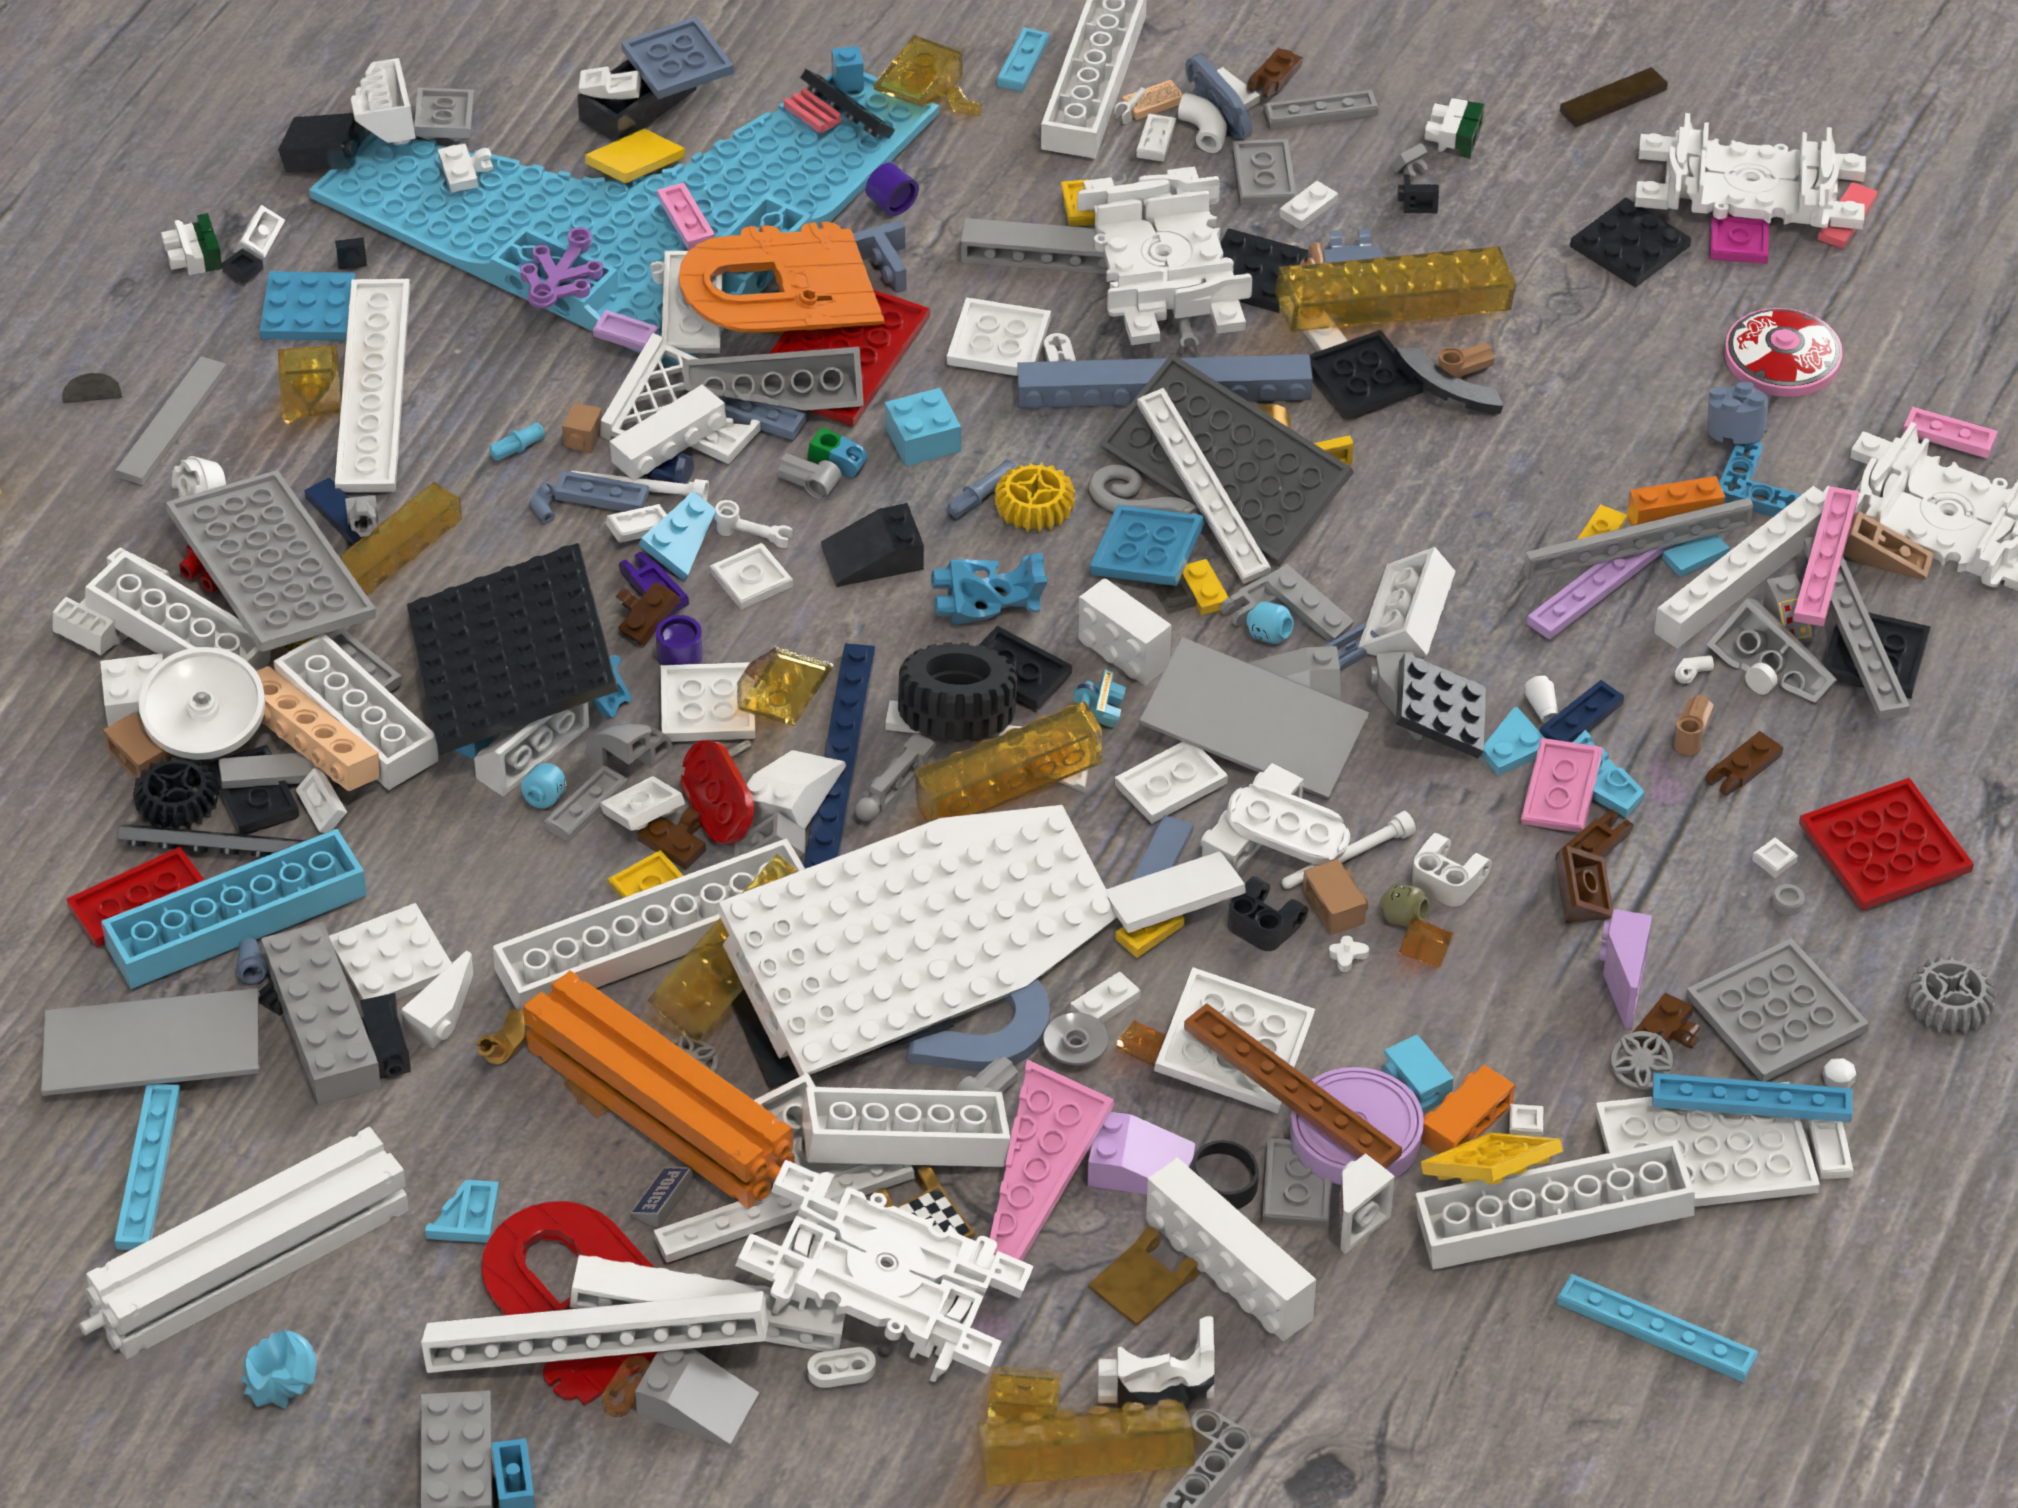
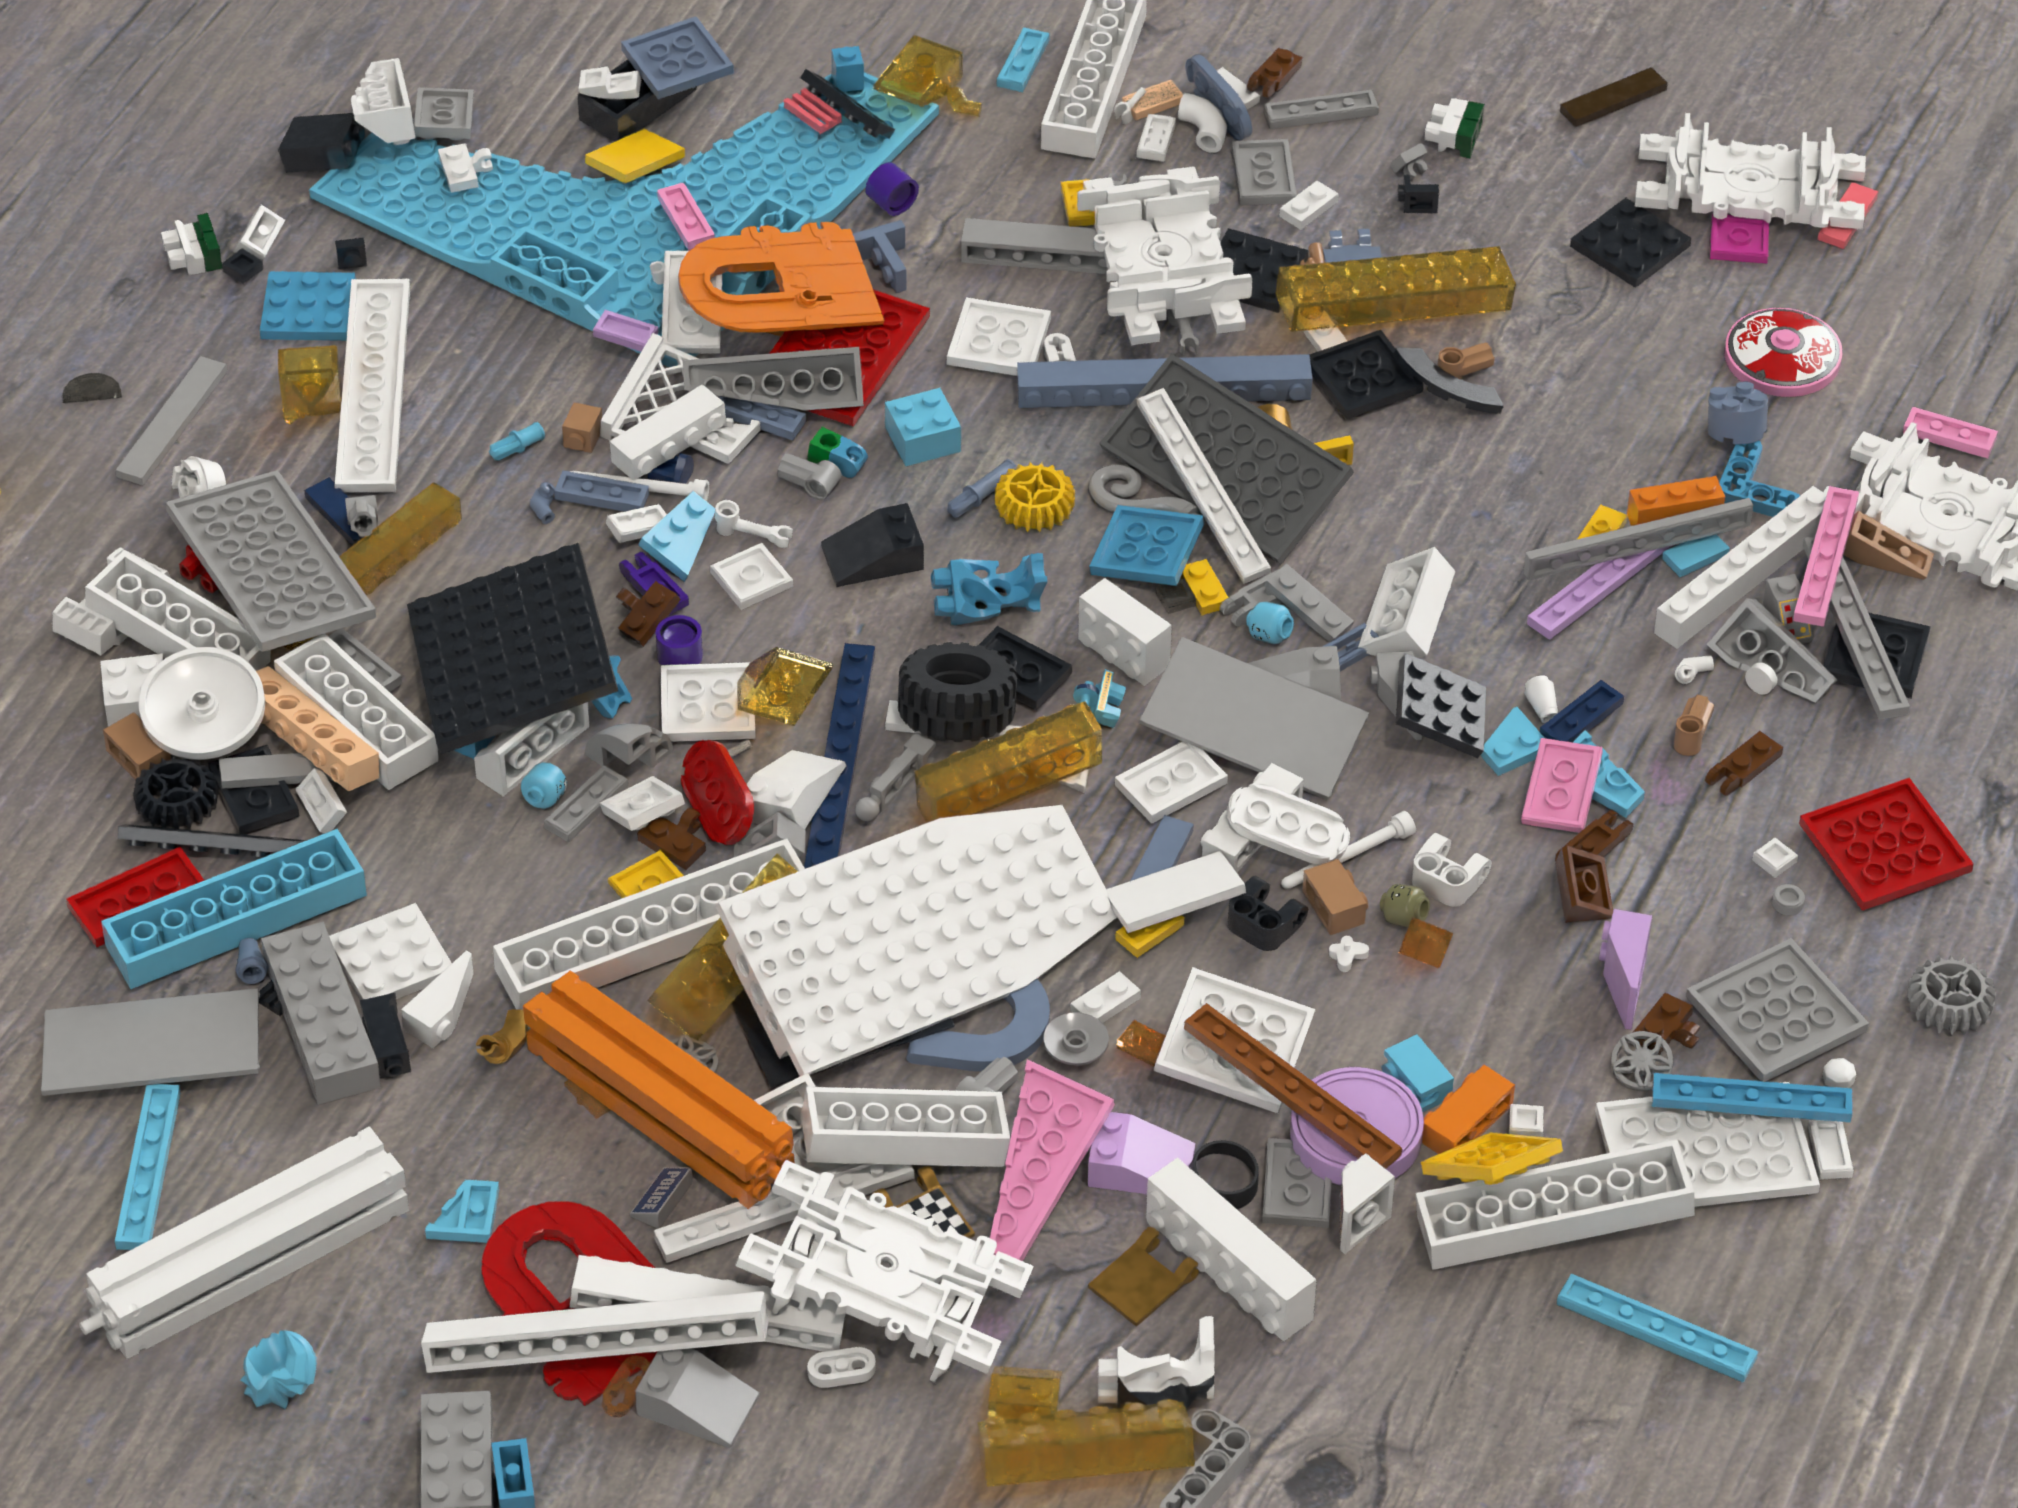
(546, 293): medium lavender plant -> none

